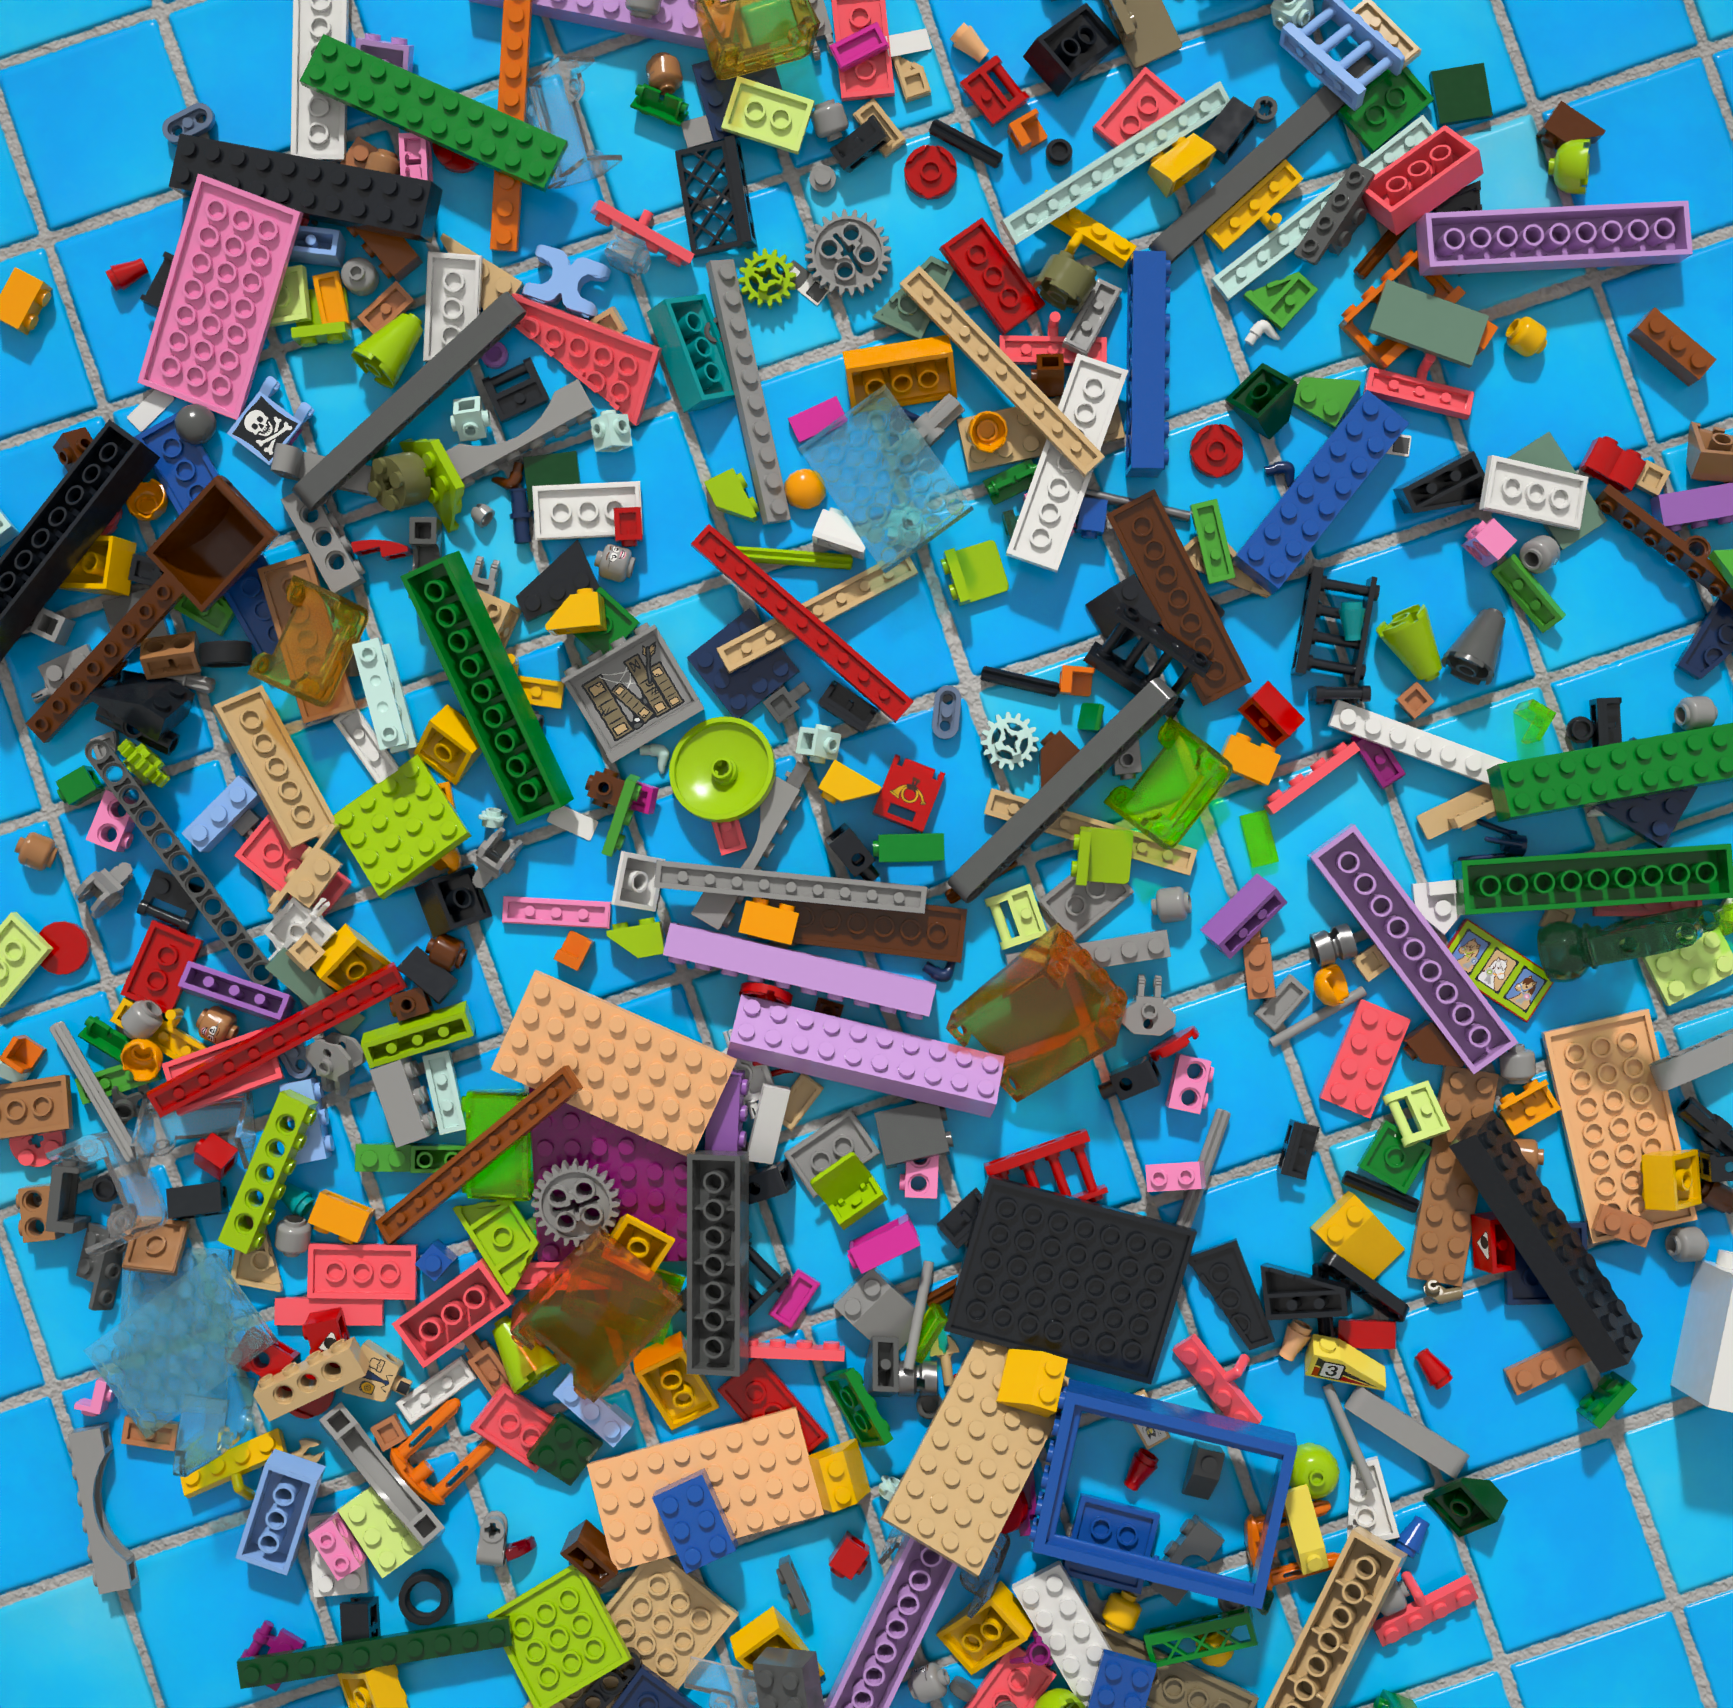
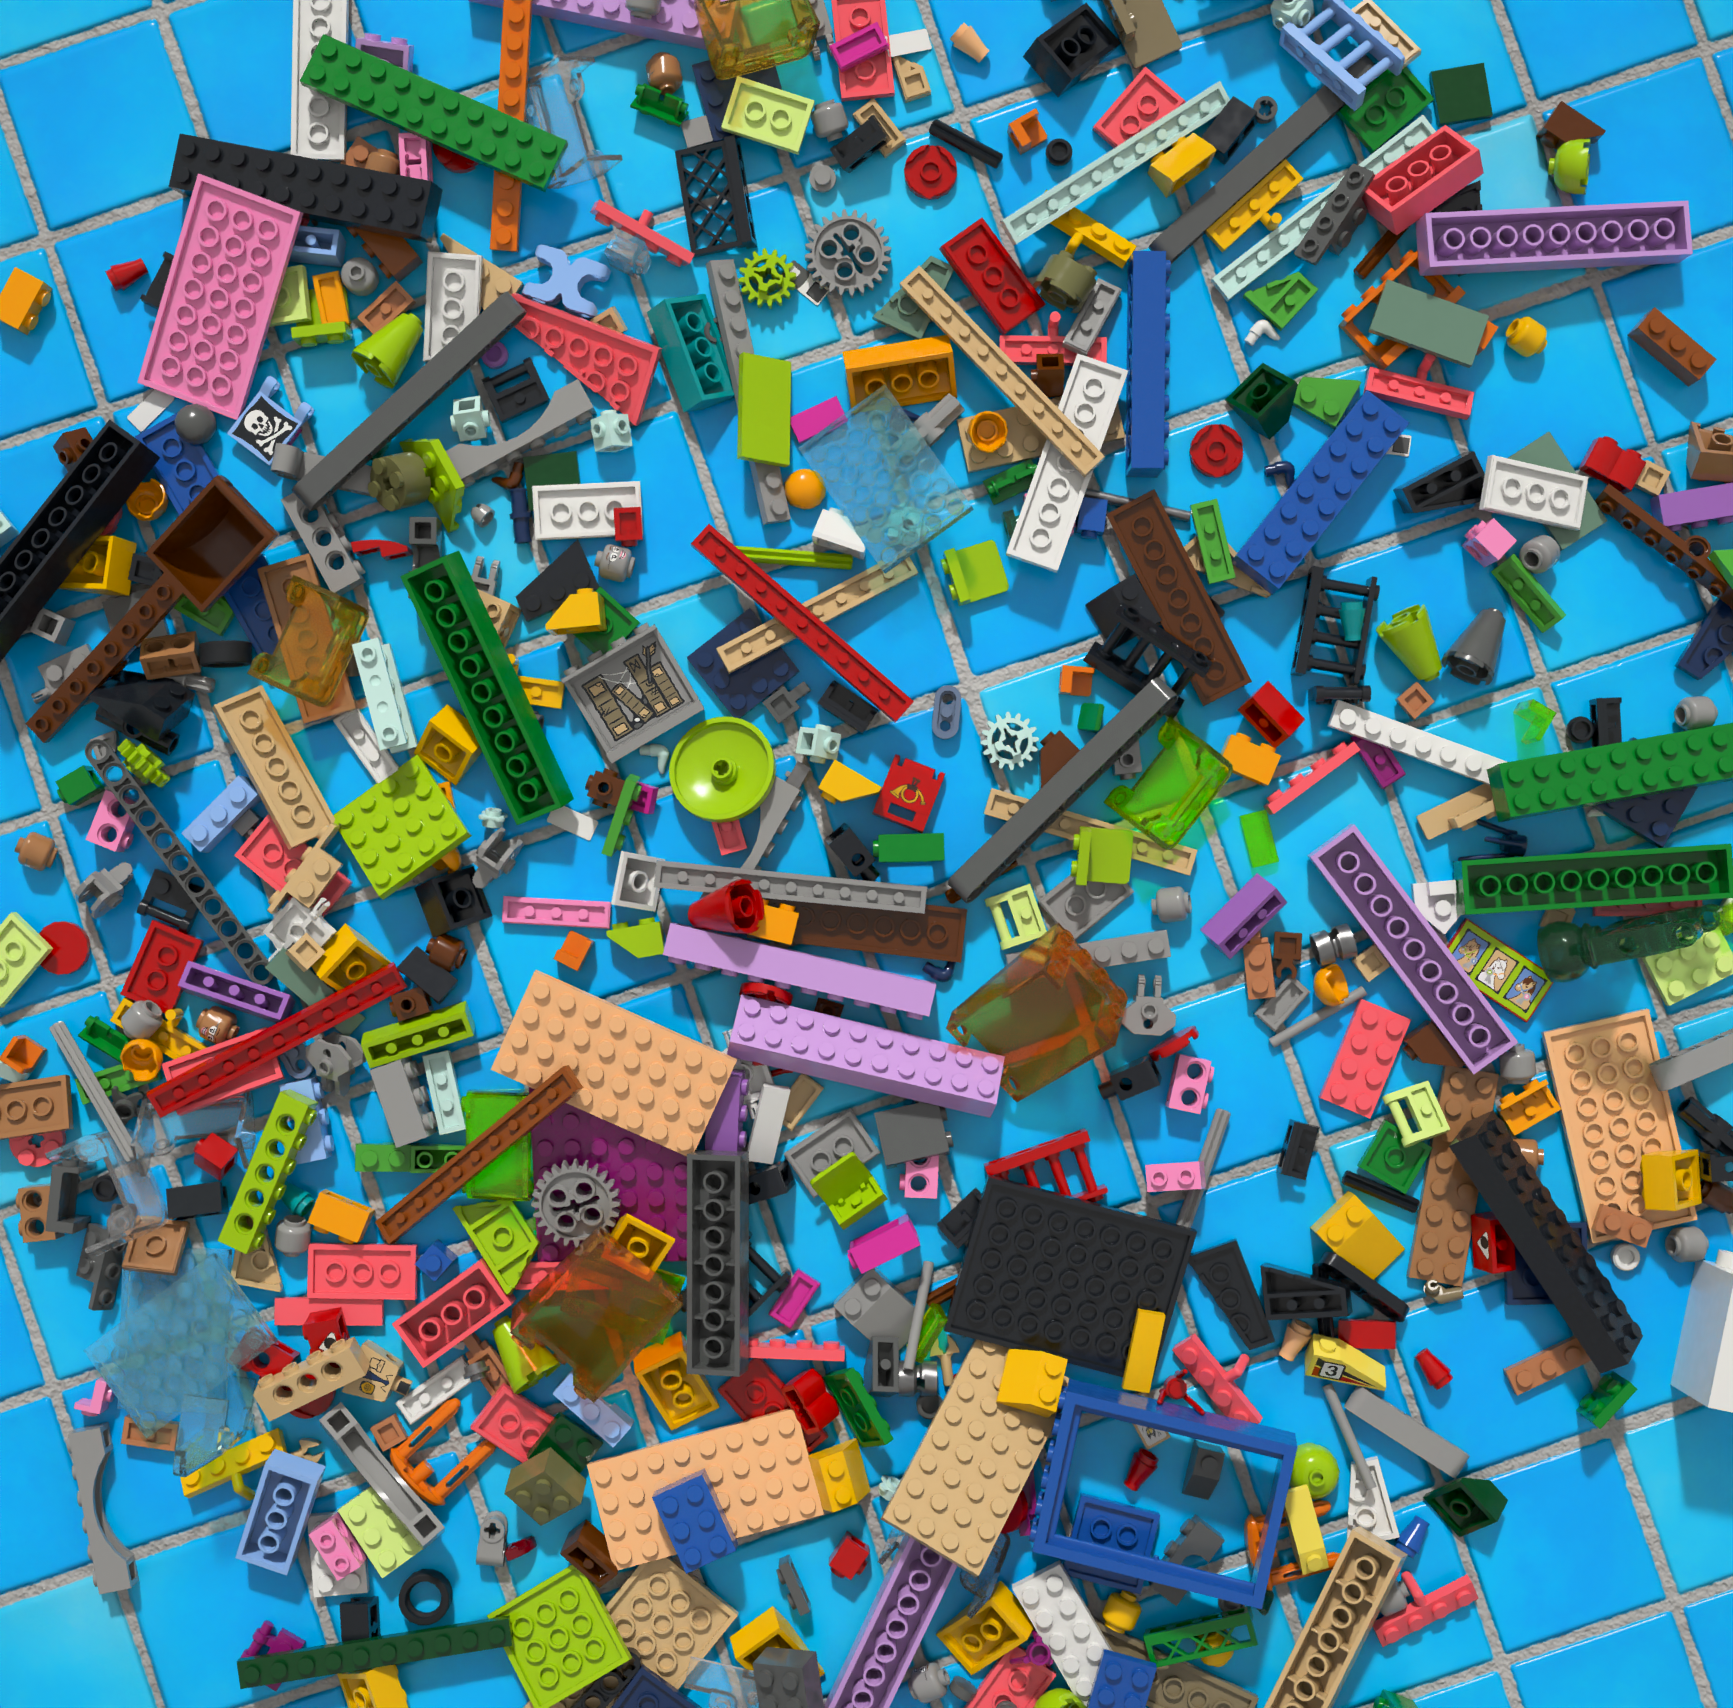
(188, 122): sand blue plate -> none
(476, 1371): none -> flat silver plate
(545, 1486): none -> olive brick
(729, 495): lime slope -> none
(729, 909): none -> red cone
(764, 410): none -> lime tile
(810, 1401): none -> red brick
(986, 94): red plate -> none
(1019, 681): black axle -> none
(1143, 1350): none -> yellow tile
(1176, 1389): none -> red plant
(1287, 949): none -> reddish brown plate
(1625, 1256): none -> white tile

